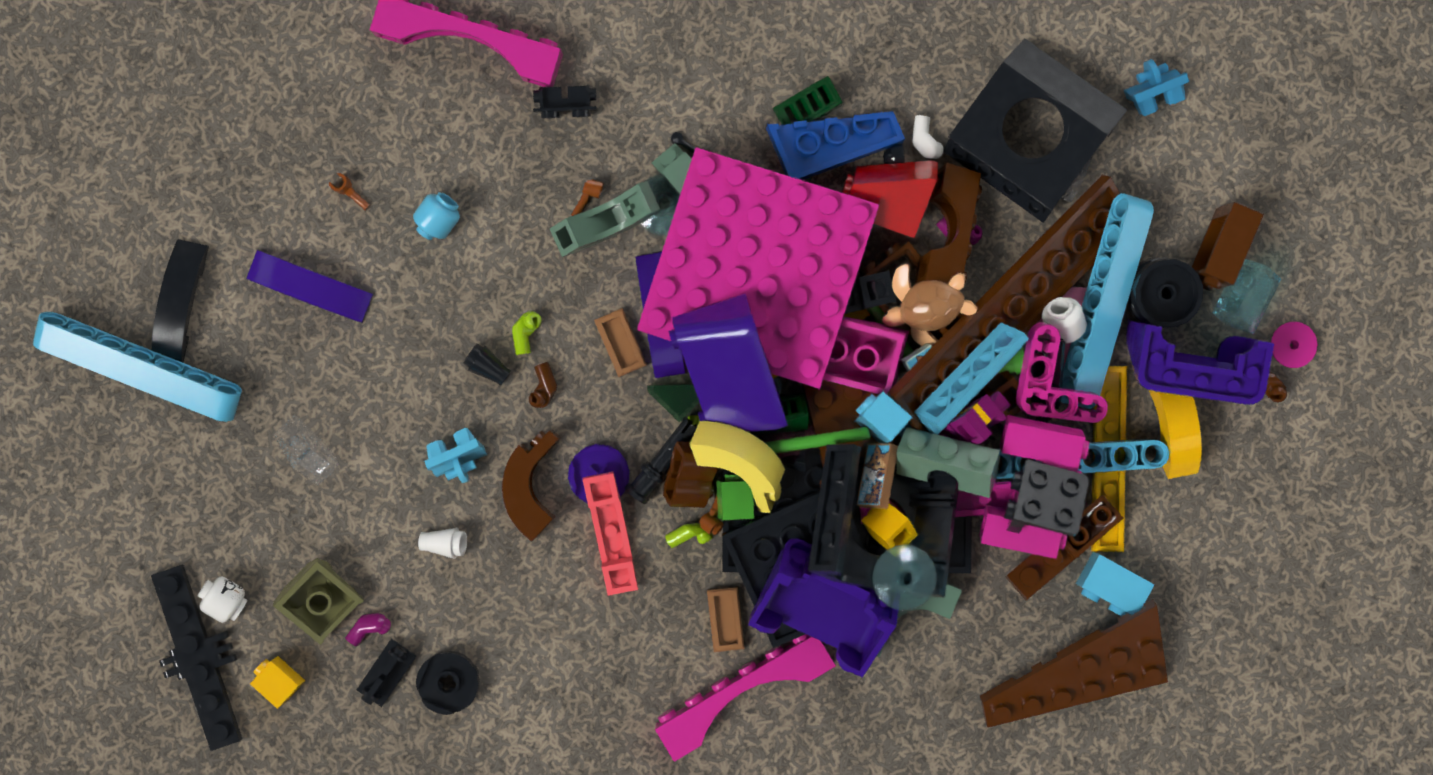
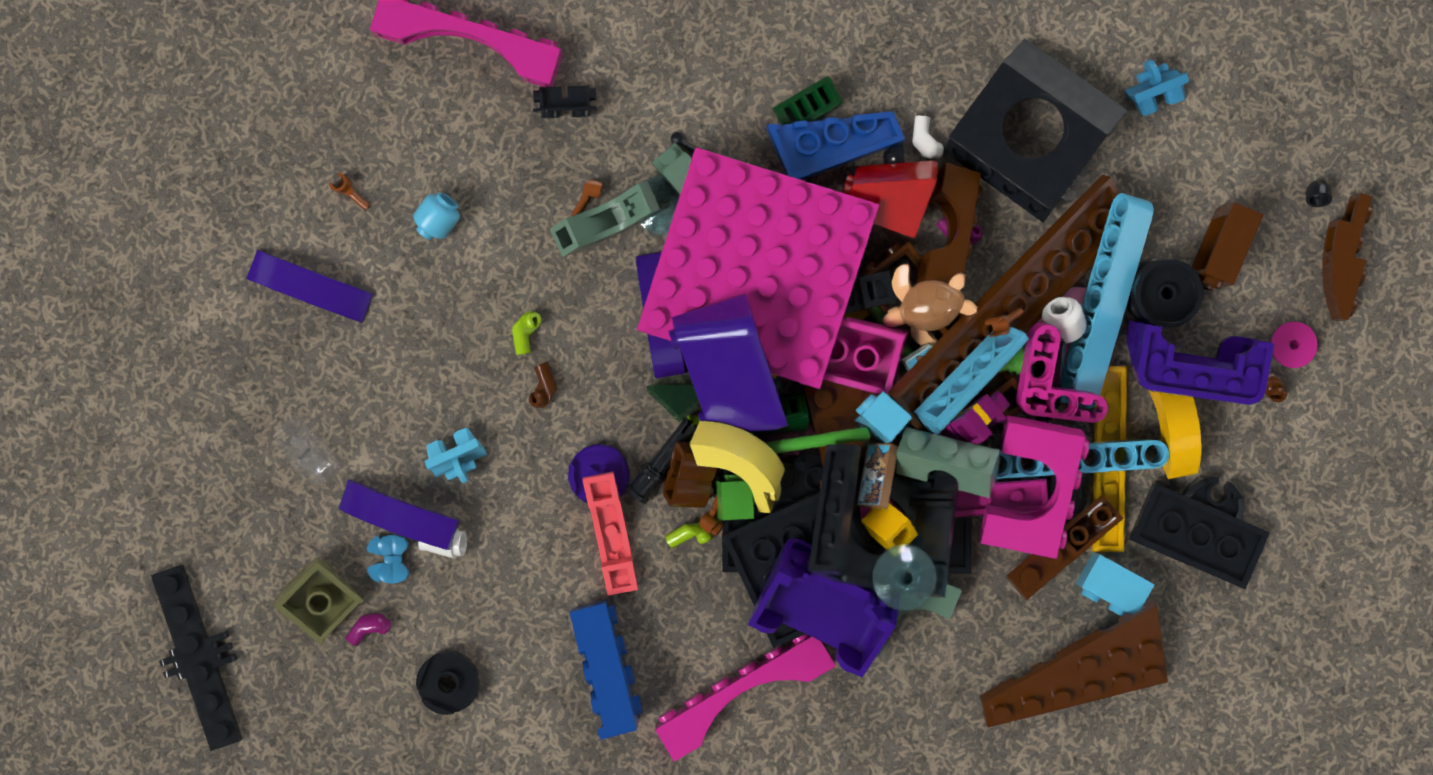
(137, 366): medium azure beam -> none
(177, 299): black slope -> none
(222, 599): white head -> none
(276, 681): yellow brick -> none
(386, 673): black hinge -> none
(392, 568): none -> dark azure piece
(398, 516): none -> dark purple slope
(486, 364): black cone -> none
(517, 487): reddish brown arch -> none
(606, 668): none -> blue wedge
(620, 342): medium nougat tile -> none
(725, 619): medium nougat tile -> none
(1001, 324): none -> dark orange hand
(1046, 498): black bracket -> none
(1200, 530): none -> black plate
(1248, 299): clear light blue brick -> none
(1318, 194): none -> black hinge
(1340, 267): none -> reddish brown slope

